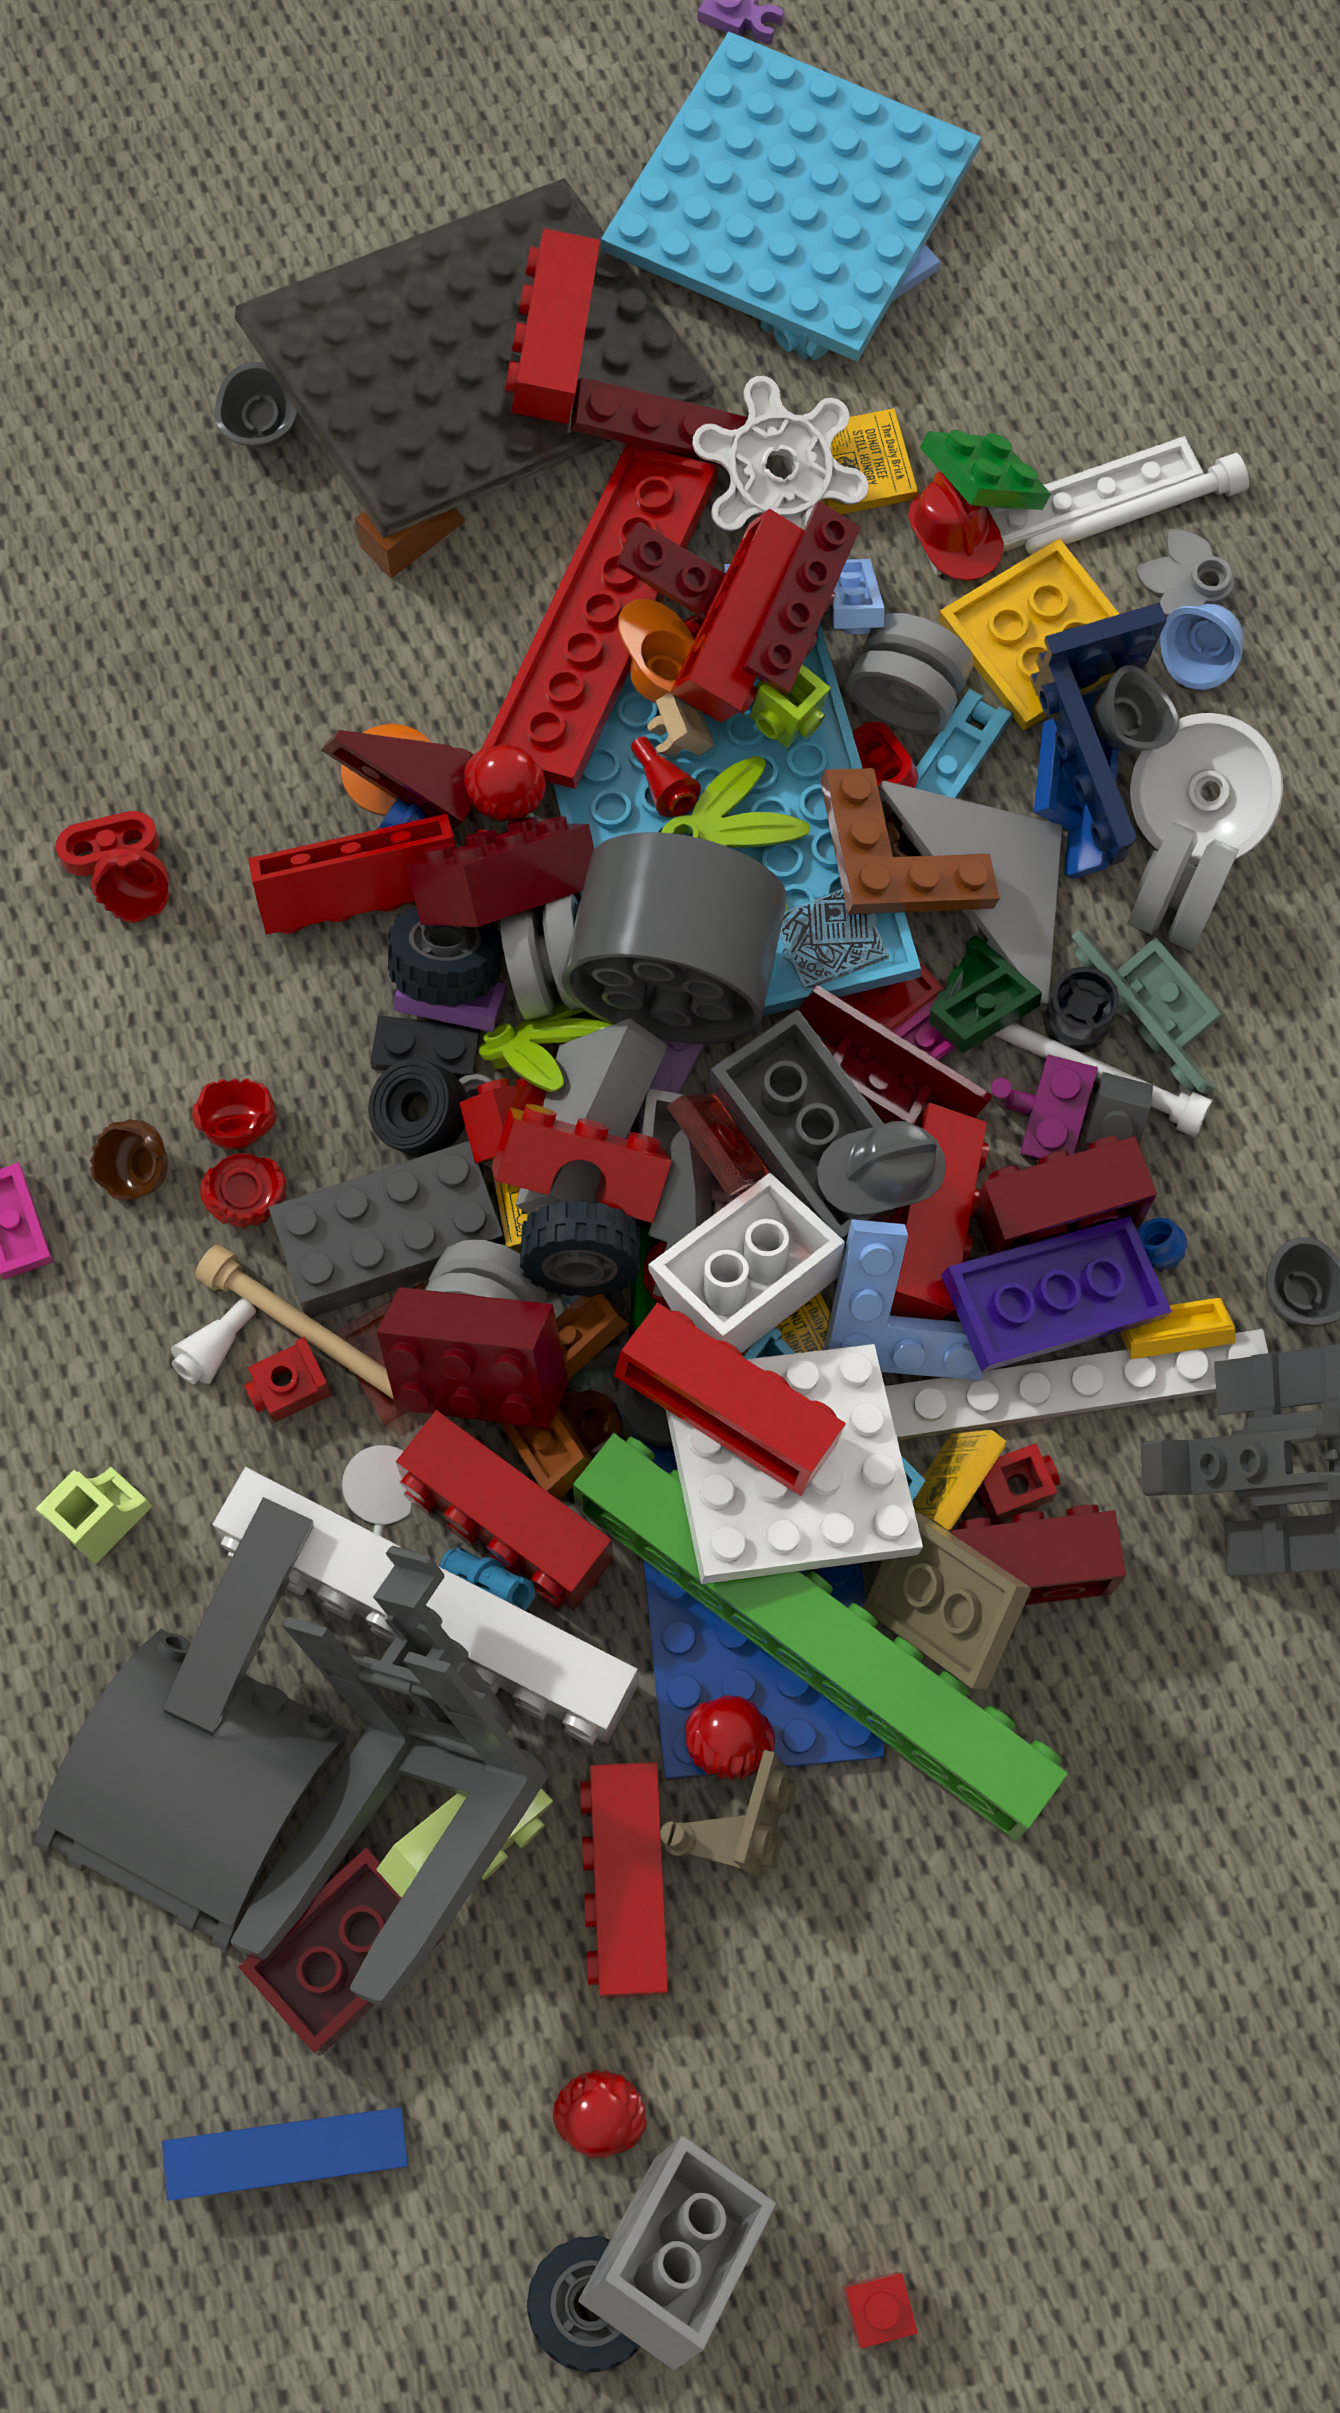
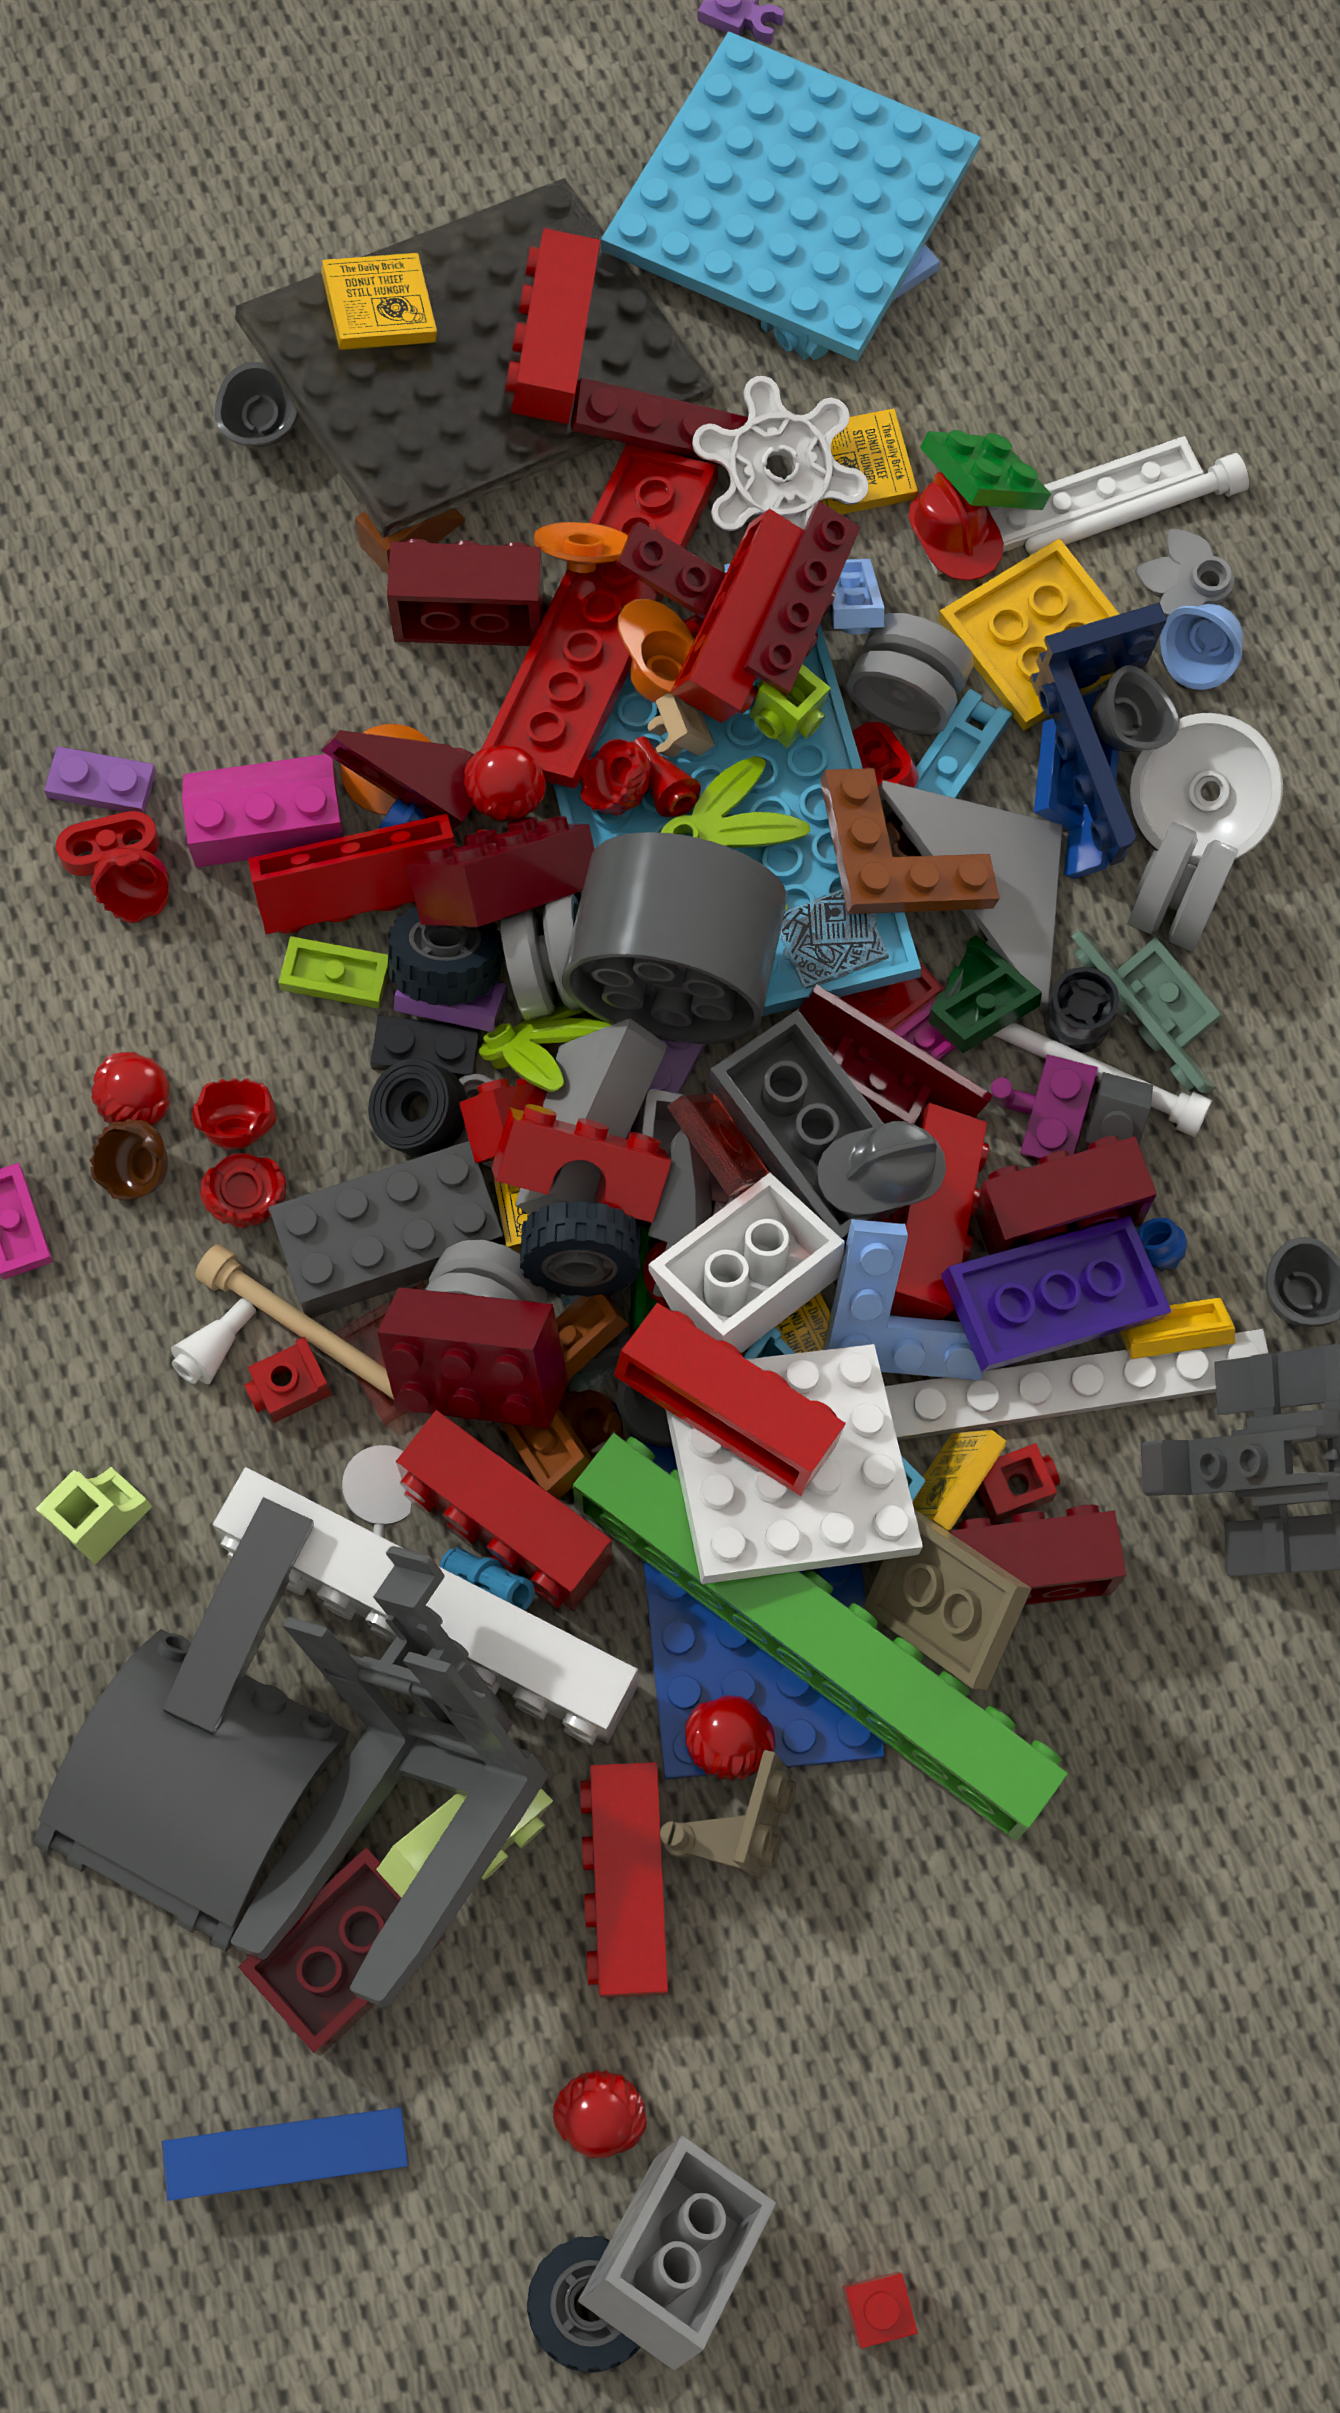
(100, 780): none -> medium lavender plate
(130, 1088): none -> red hair
(260, 809): none -> dark pink slope
(334, 972): none -> lime plate
(378, 301): none -> yellow tile
(465, 592): none -> dark red brick
(580, 544): none -> orange dish
(616, 777): none -> red hair

